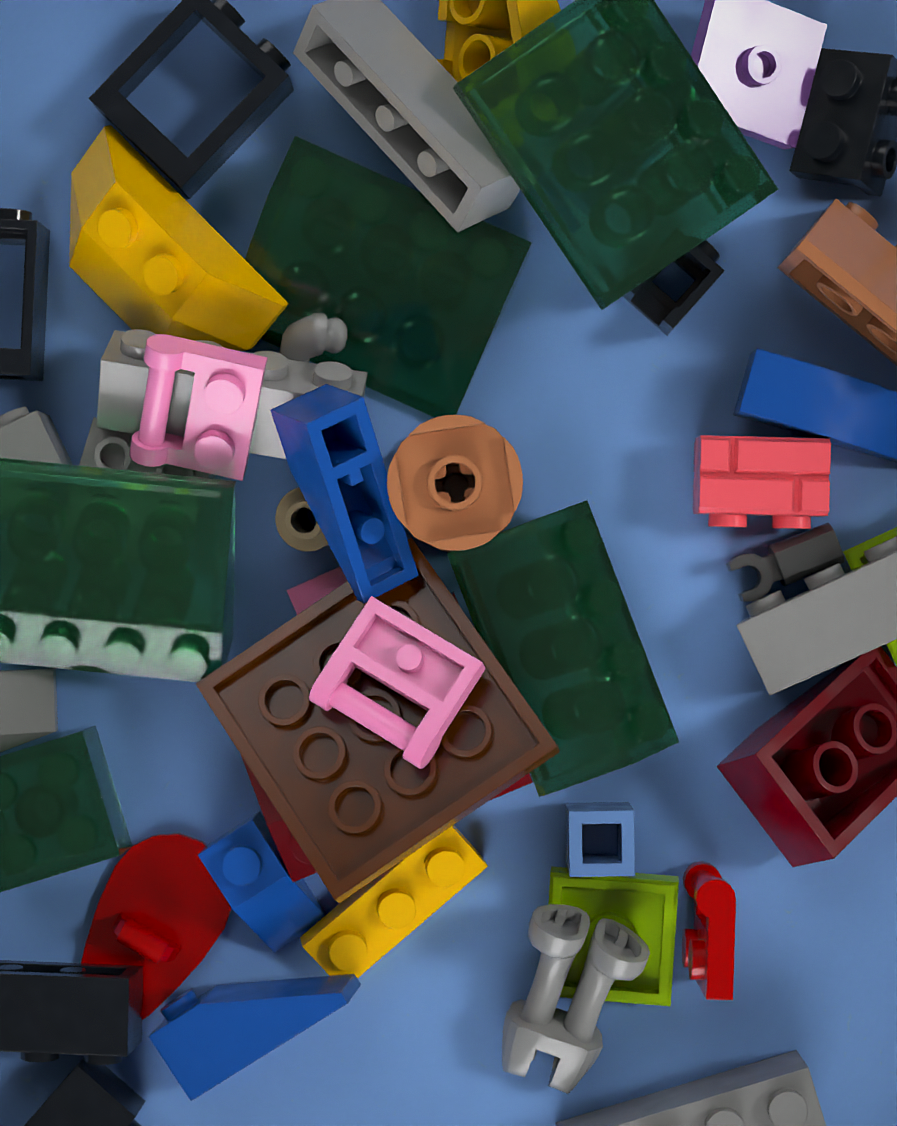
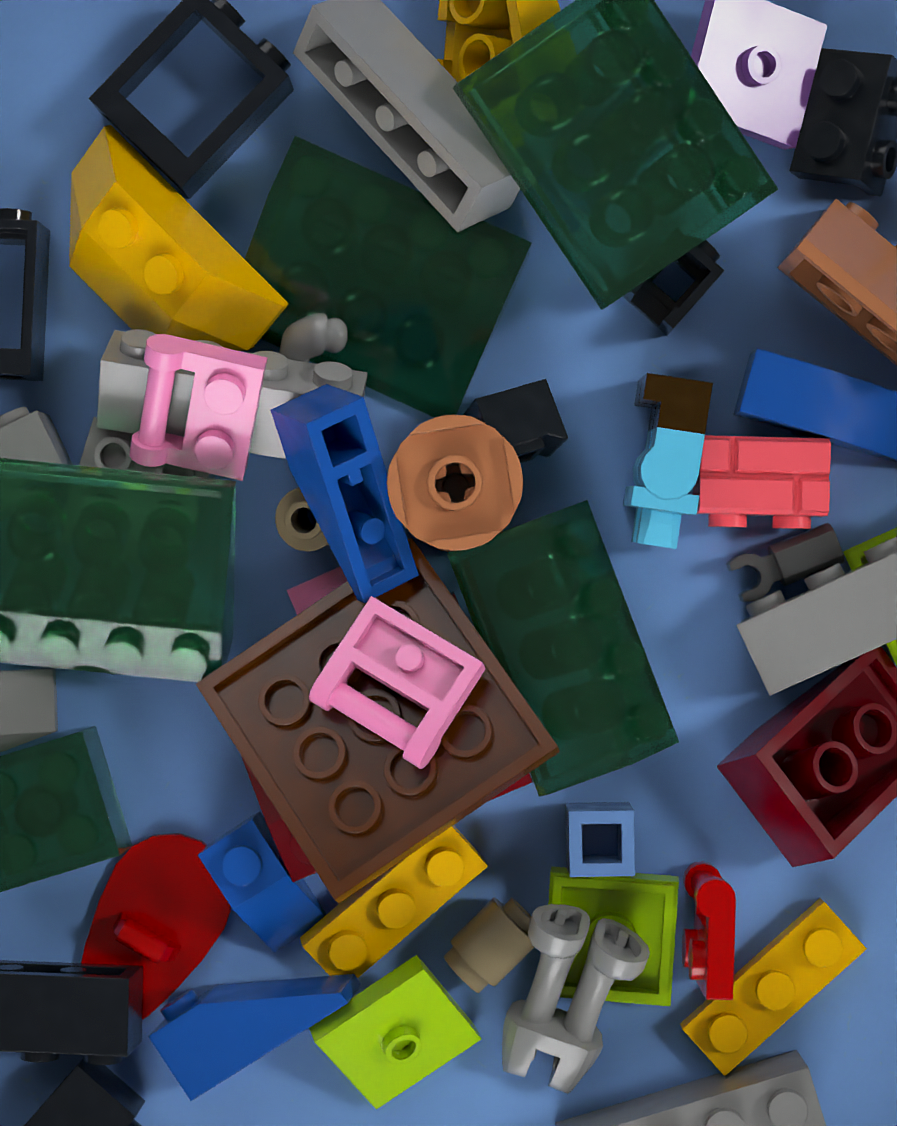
(395, 1032): none -> lime plate
(490, 944): none -> dark tan brick
(524, 418): none -> black window
(670, 458): none -> medium azure hips
(773, 986): none -> yellow plate

